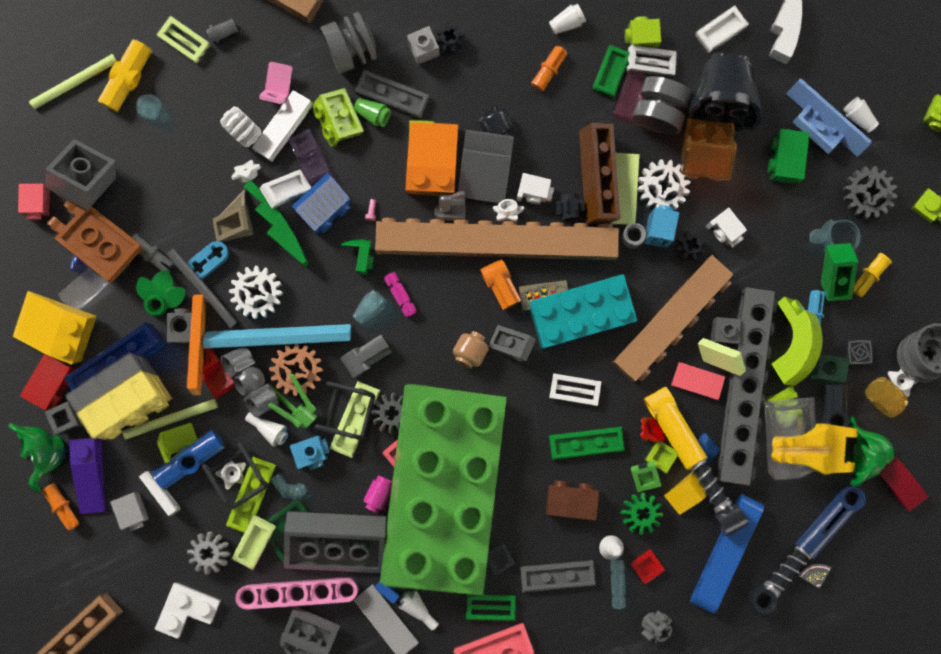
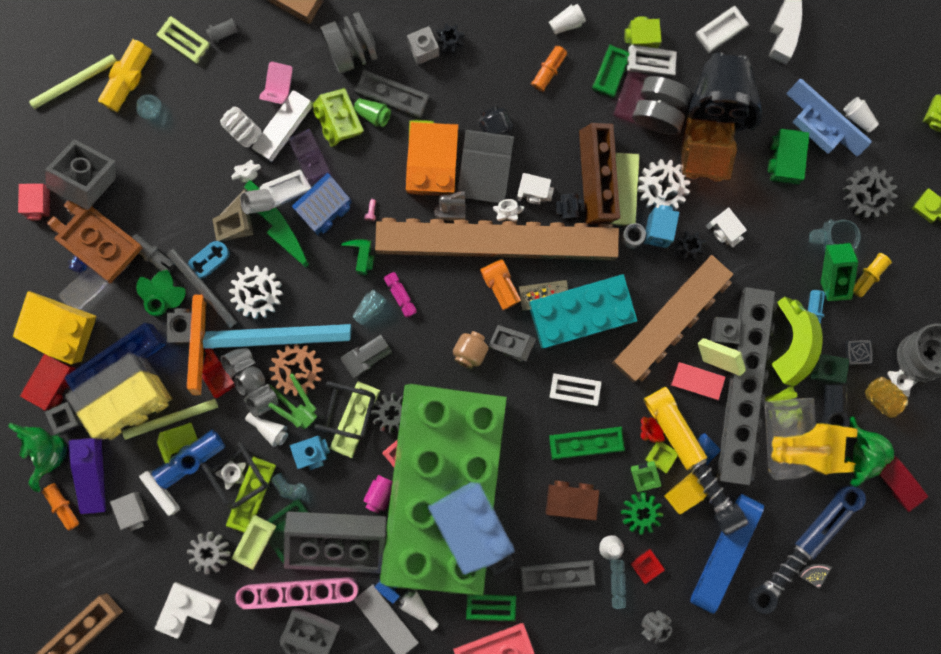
(256, 201): none -> light grey beam
(471, 528): none -> medium blue slope

